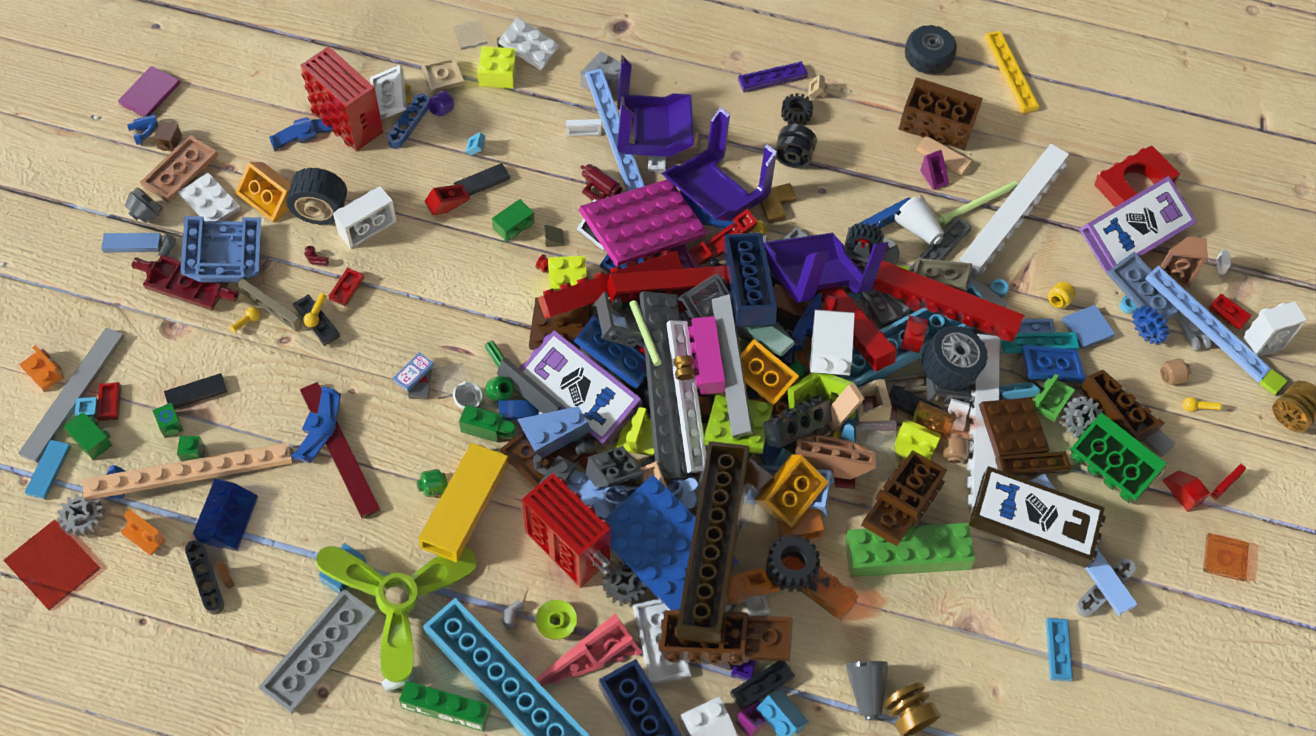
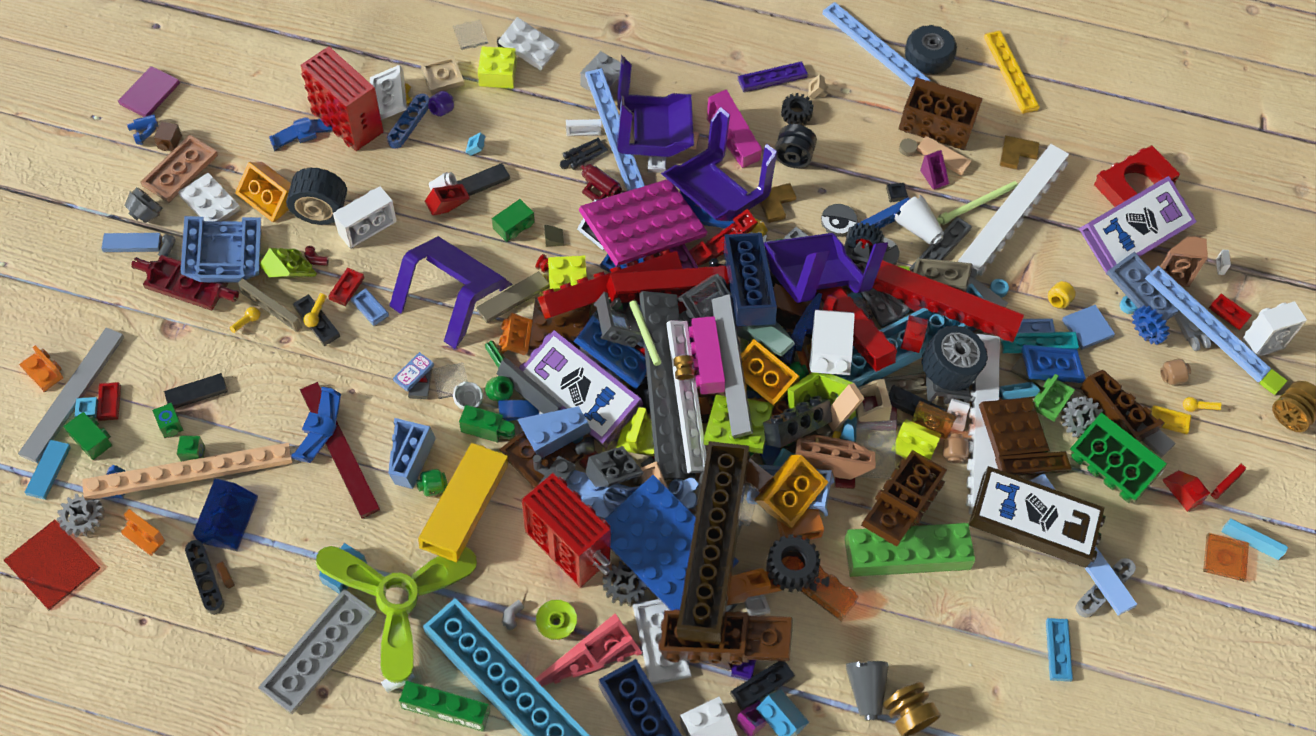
(286, 263): none -> lime slope
(369, 307): none -> medium blue tile
(409, 451): none -> medium blue wedge
(444, 180): none -> white cone
(477, 277): none -> dark purple piece
(512, 297): none -> dark tan tile
(515, 334): none -> orange bracket
(581, 159): none -> black piece
(740, 138): none -> dark pink wedge
(838, 219): none -> tile
(873, 44): none -> light blue tile
(896, 192): none -> black tile
(908, 147): none -> dark tan tile
(1017, 147): none -> pearl gold tile
(1173, 419): none -> yellow tile
(1255, 539): none -> medium azure tile

